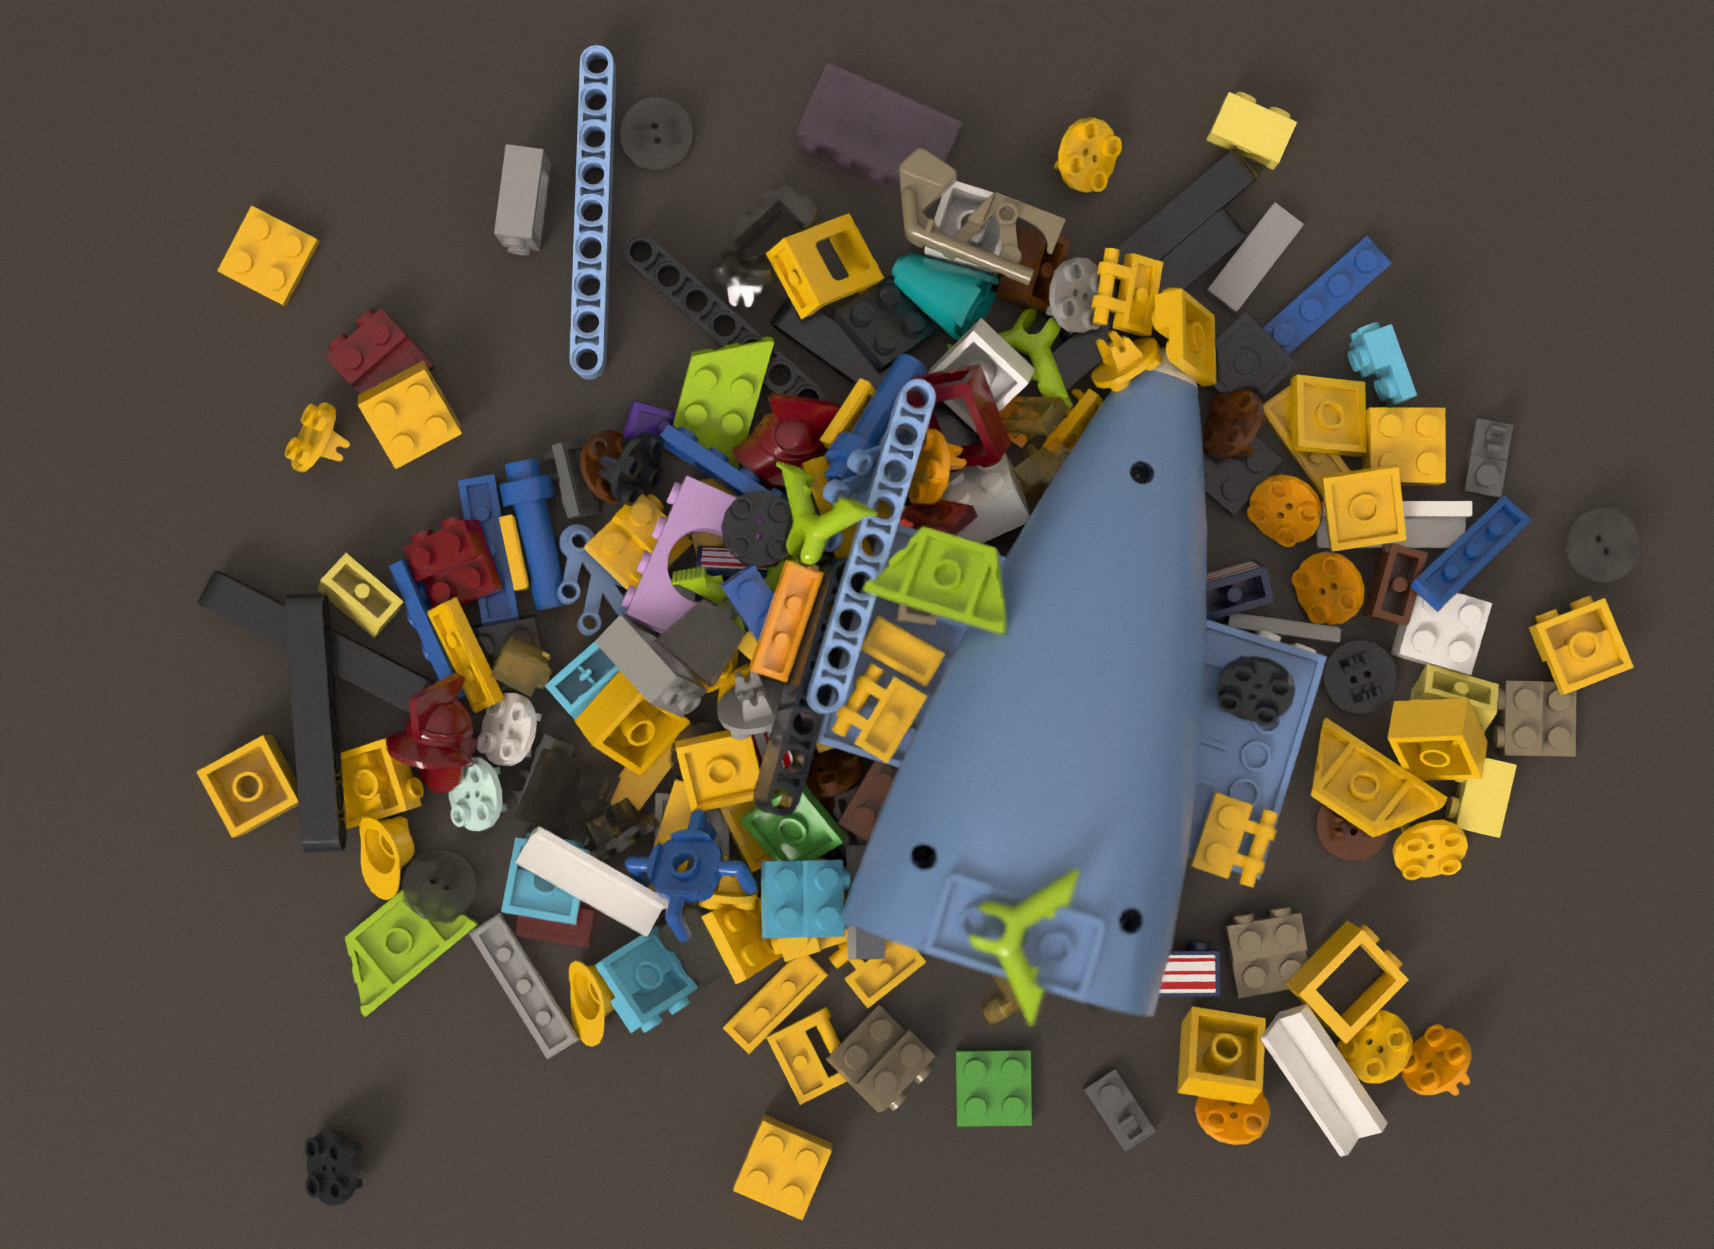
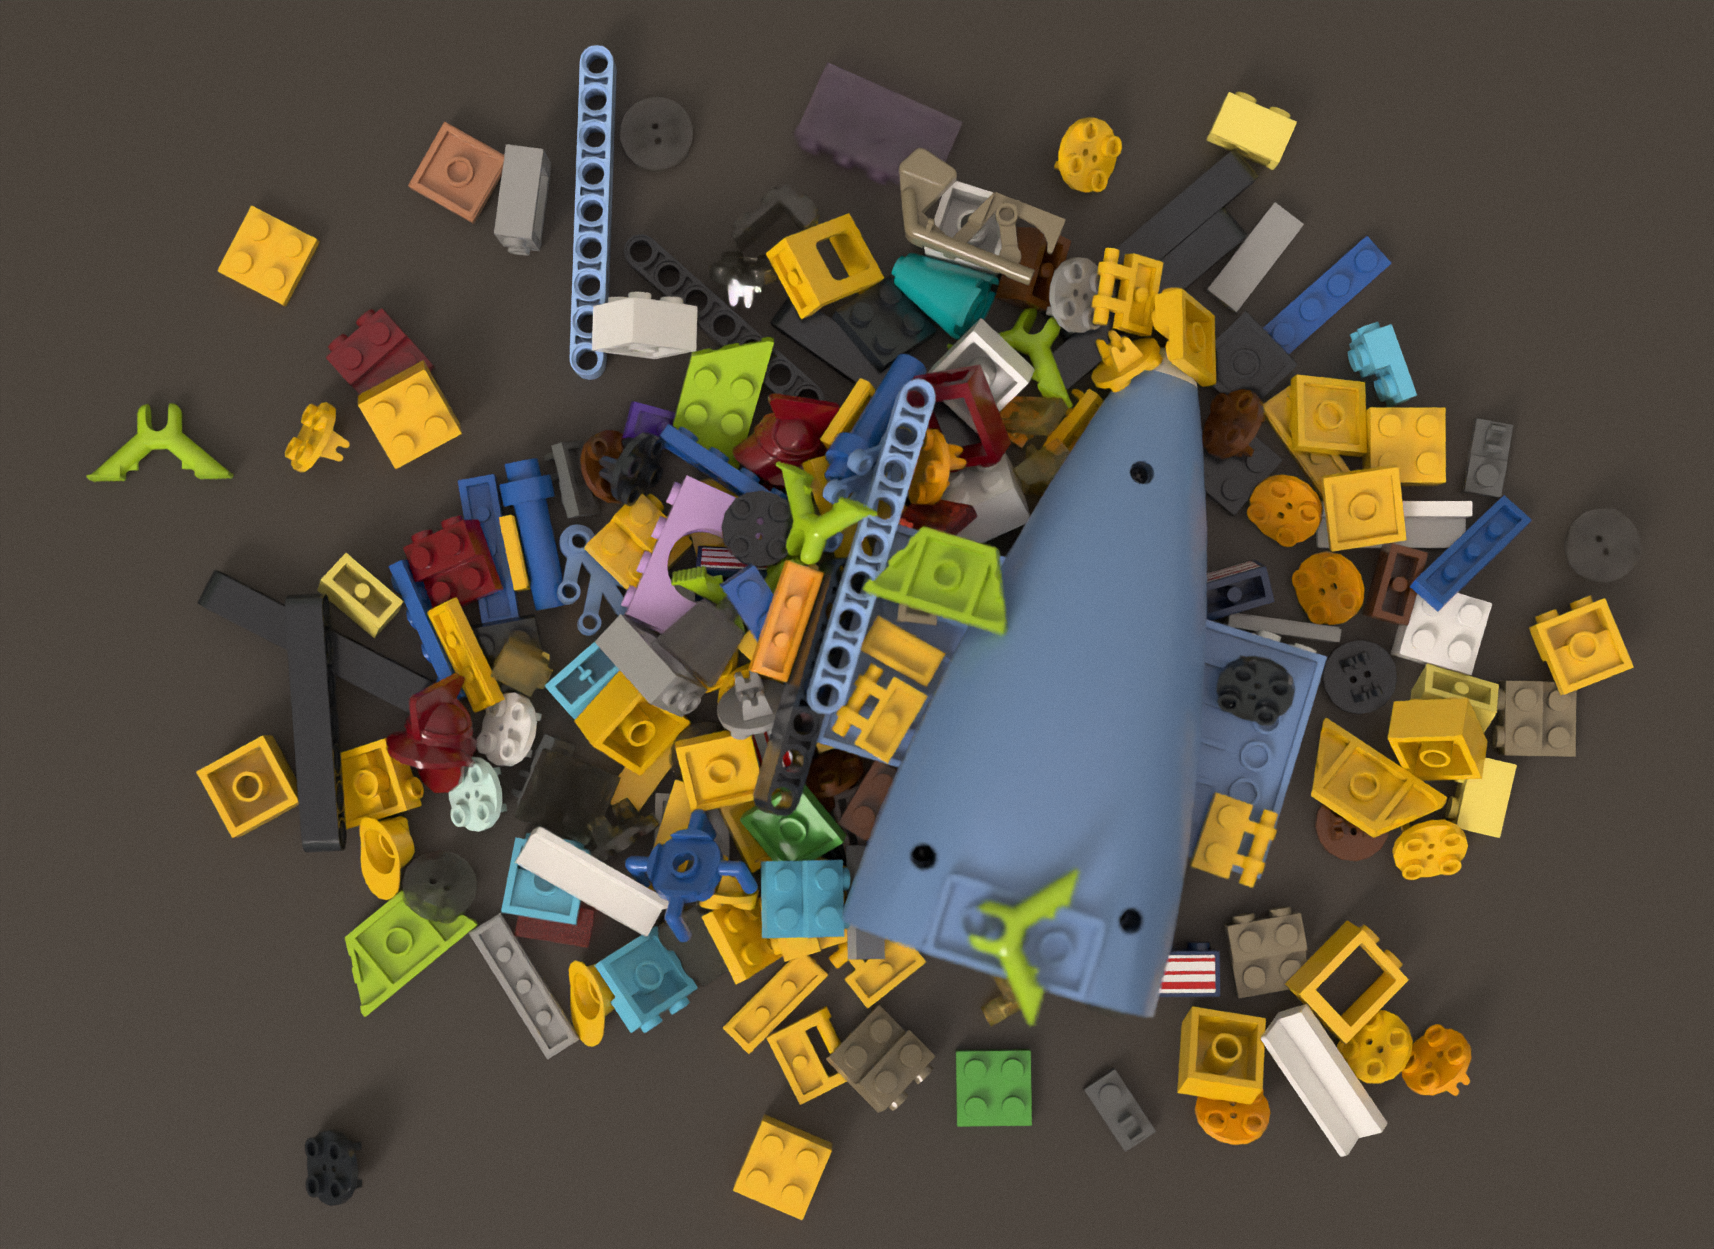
(169, 438): none -> lime piece
(458, 172): none -> nougat plate
(644, 326): none -> white brick

